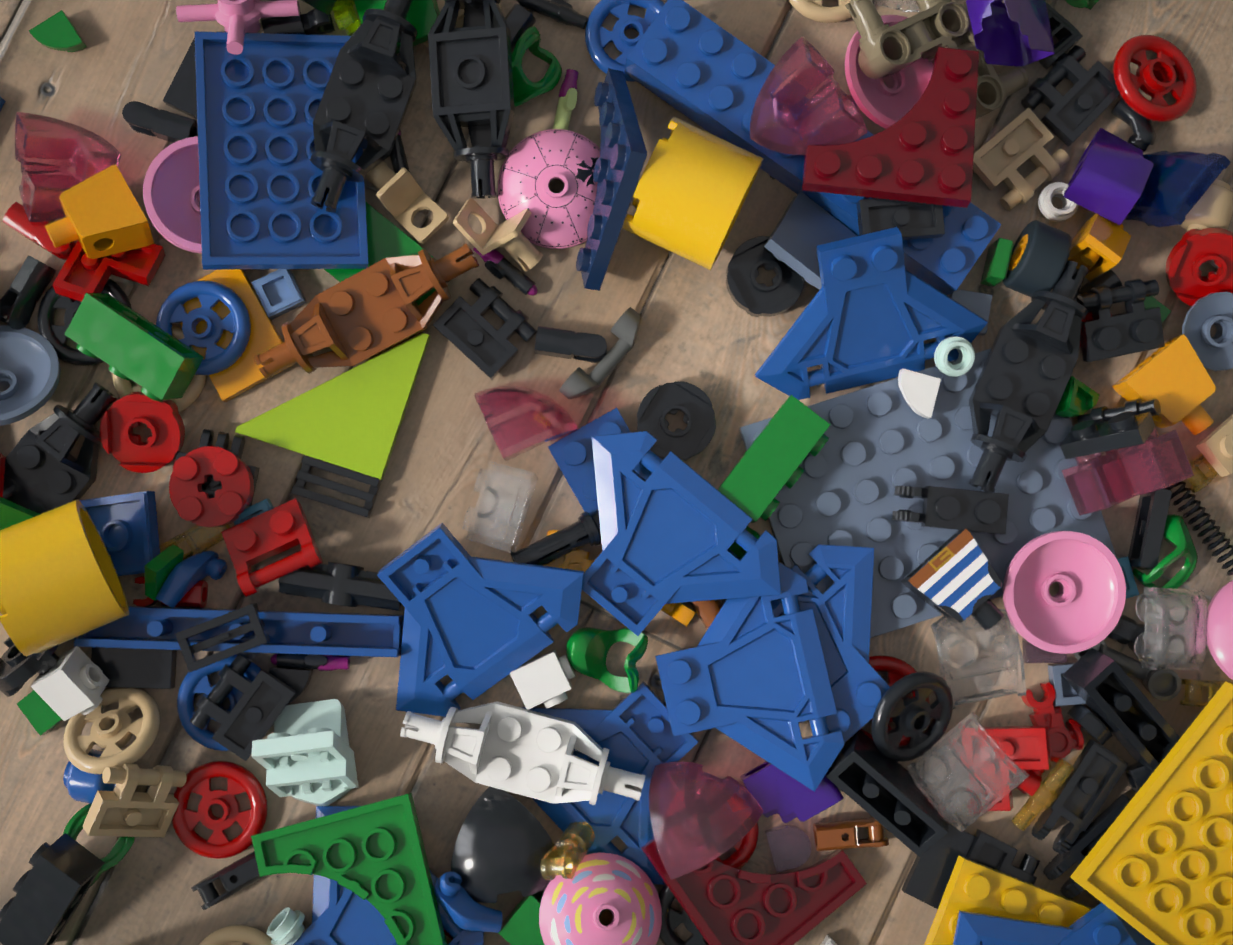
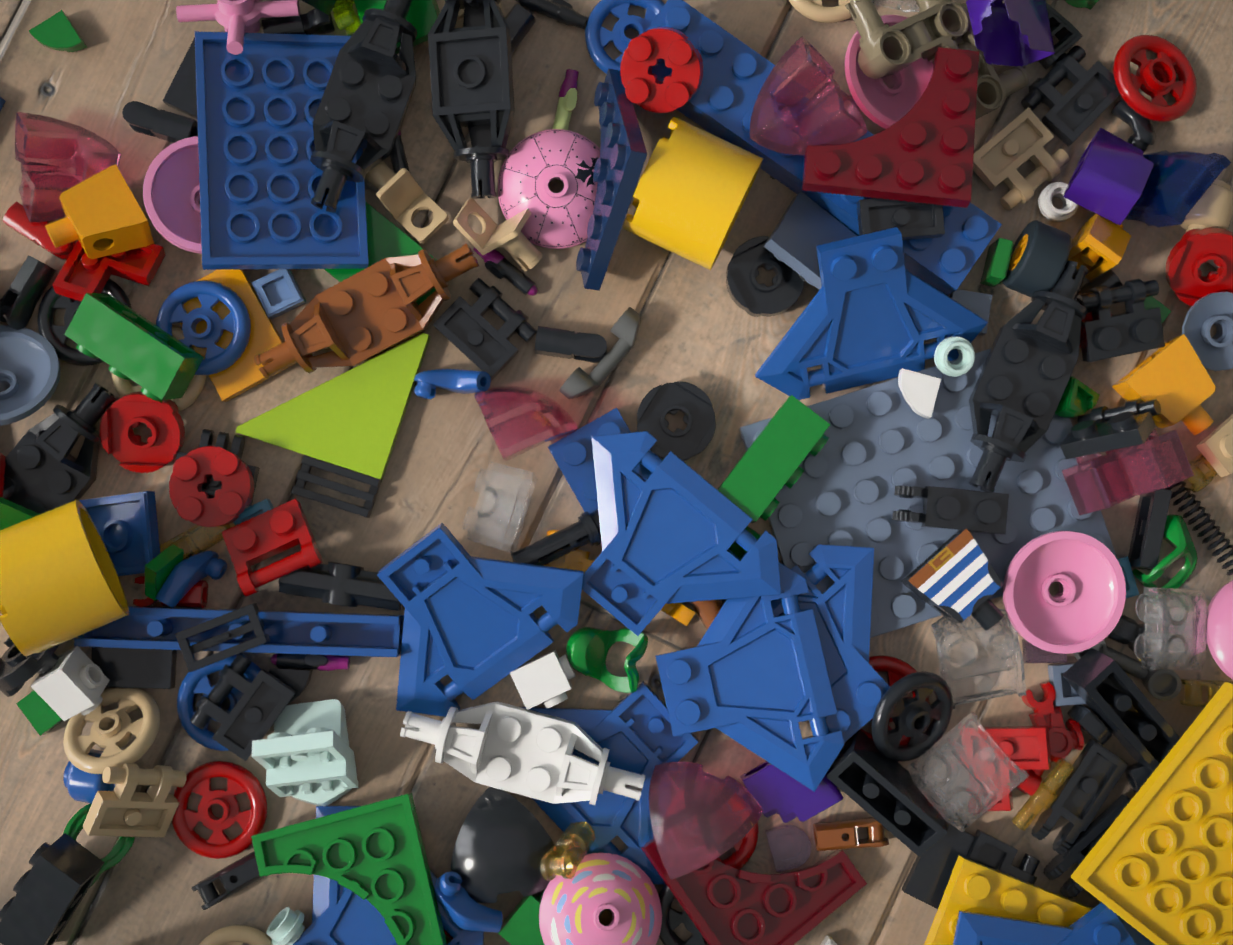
(452, 380): none -> blue arm
(524, 88): green piece -> none
(679, 55): none -> red plate

